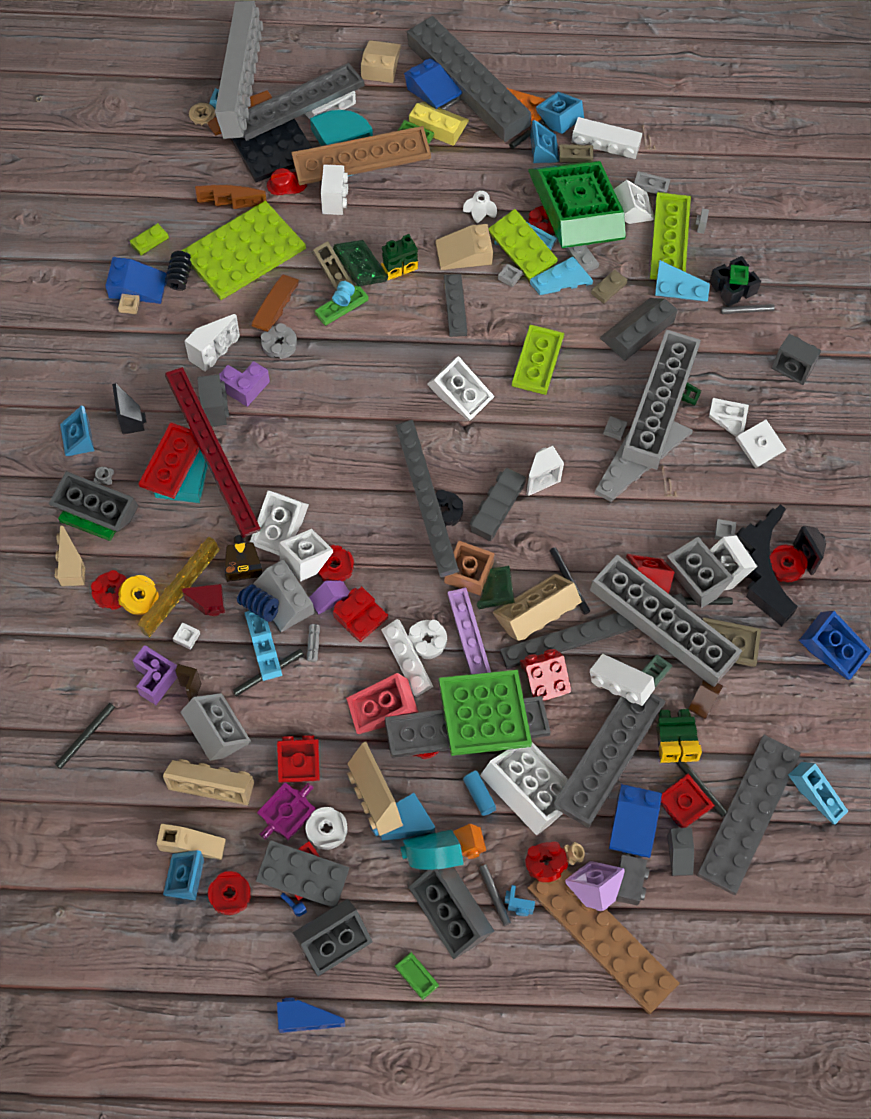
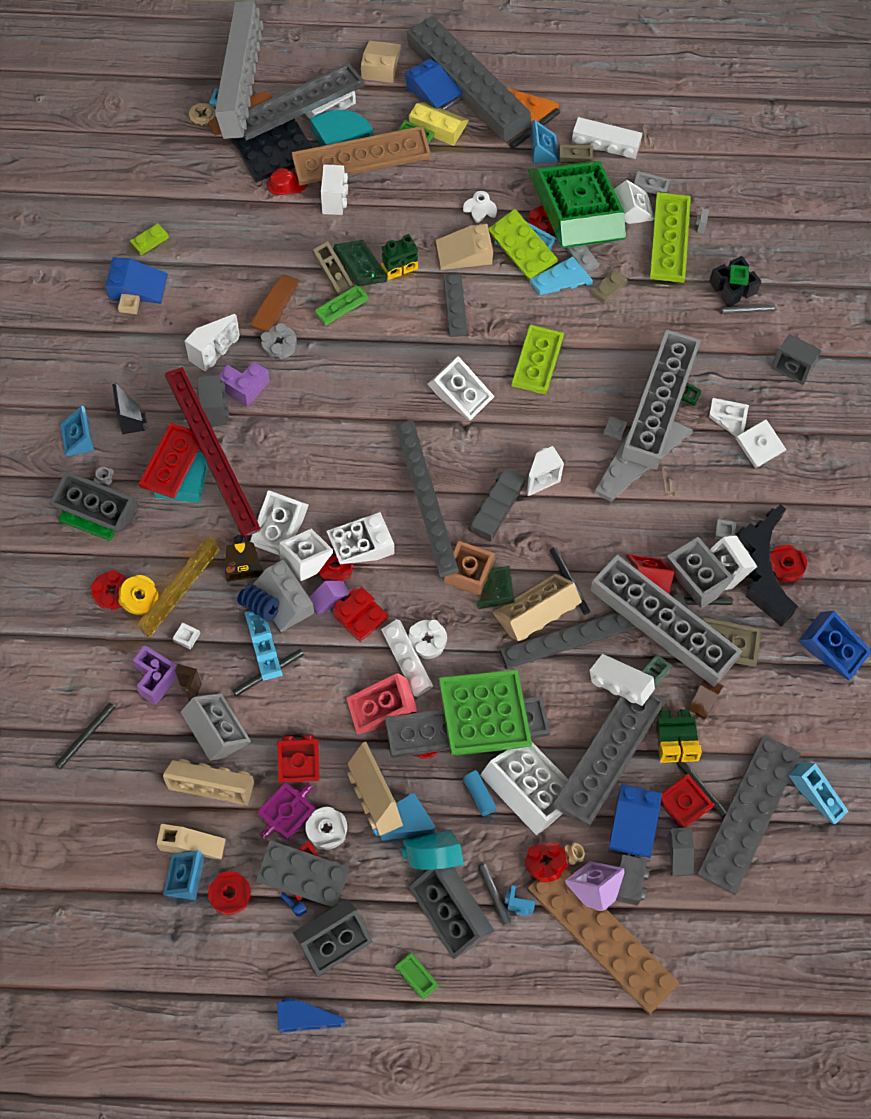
(70, 565): tan slope -> none
(178, 270): black piece -> none
(206, 599): dark red slope -> none
(229, 194): dark orange slope -> none
(244, 250): lime plate -> none
(313, 642): light grey axle -> none
(343, 293): medium azure wheel -> none
(362, 540): none -> white slope
(454, 505): black plate -> none
(468, 631): lavender plate -> none
(471, 840): orange brick -> none
(509, 275): light grey plate -> none
(547, 674): bracket -> none
(560, 111): dark azure slope -> none
(640, 327): dark grey slope -> none
(678, 284): medium azure wing -> none
(813, 546): black slope -> none

